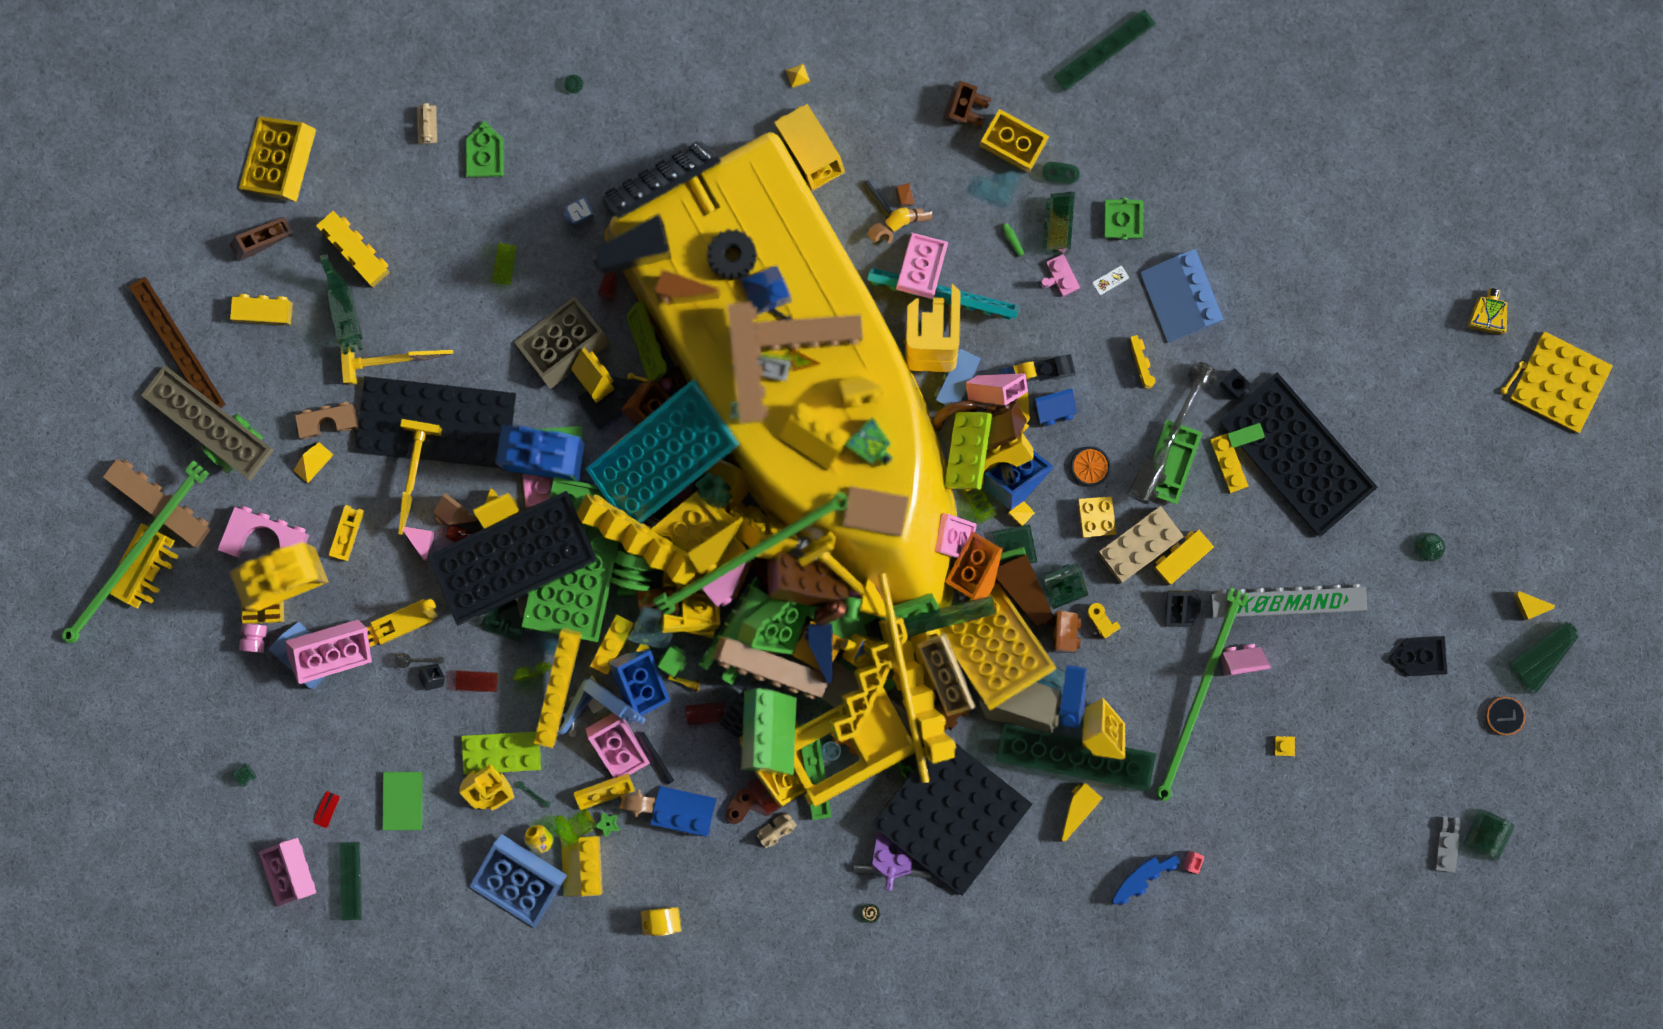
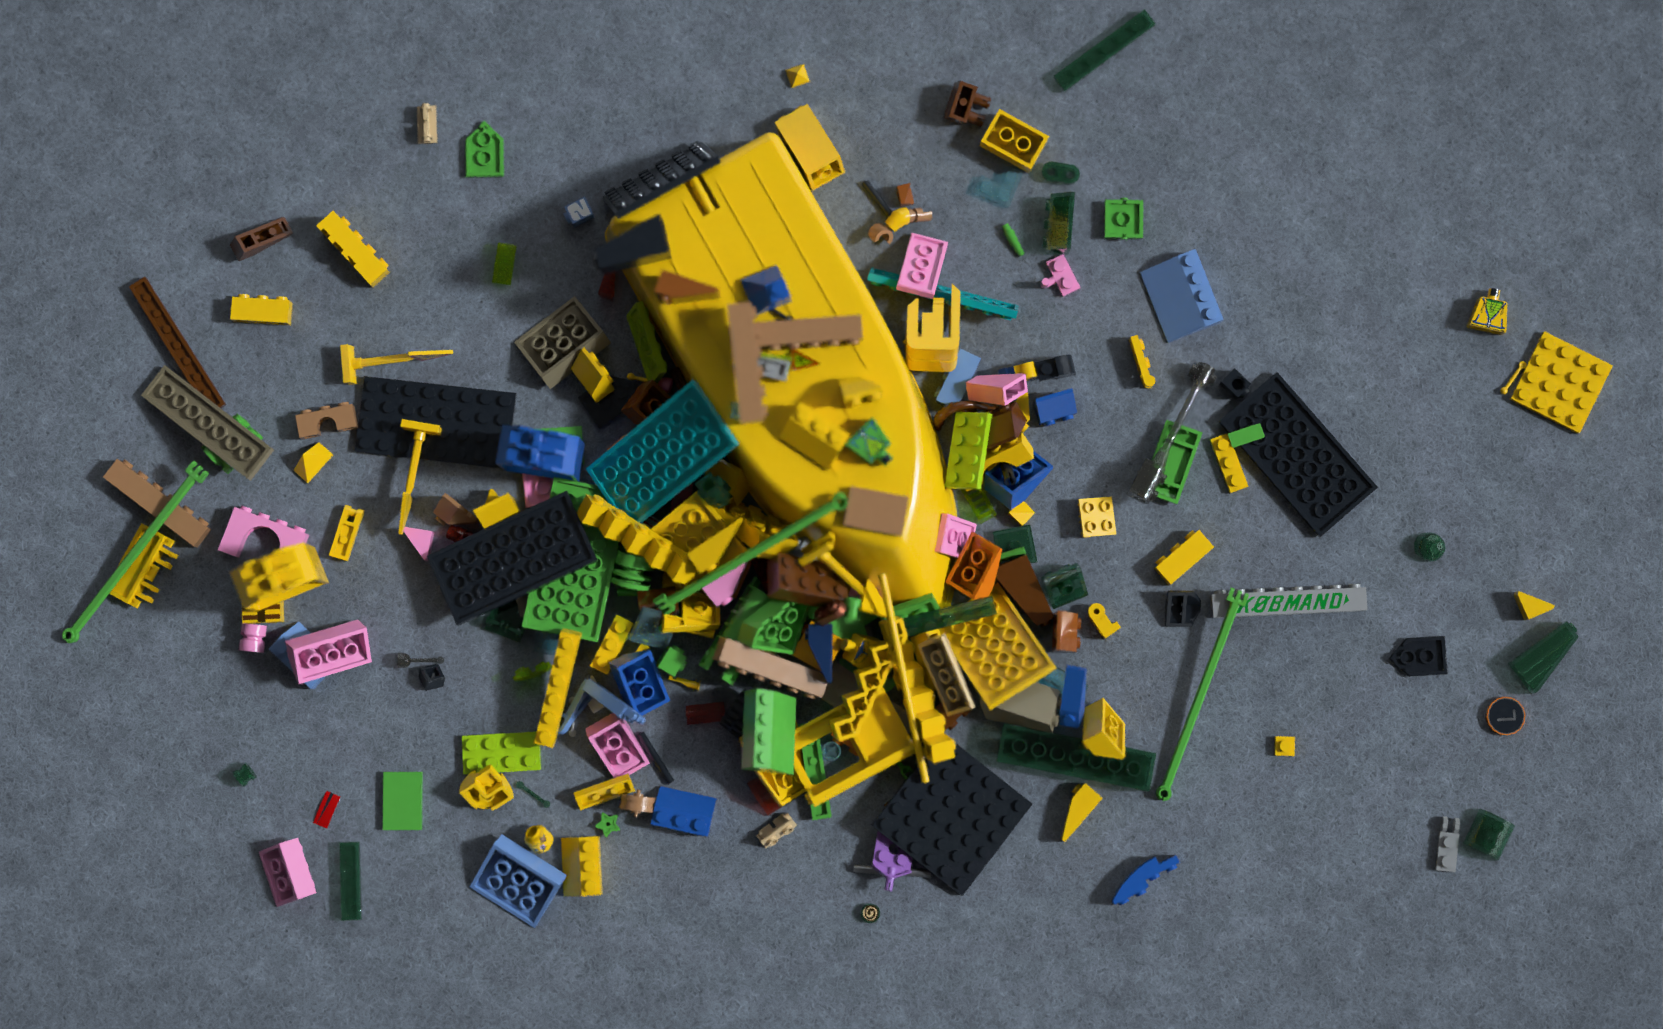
(277, 158): yellow slope -> none
(342, 309): clear green hinge -> none
(402, 621): yellow hinge -> none
(476, 680): clear red slope -> none
(573, 84): clear green plate -> none
(574, 828): clear neon green hinge -> none
(660, 921): yellow piece -> none
(734, 269): black tyre -> none
(740, 805): copper plate -> none
(1090, 466): orange wheel -> none
(1110, 280): white sticker -> none
(1140, 544): tan brick -> none
(1193, 862): coral slope -> none
(1243, 661): bright pink slope -> none

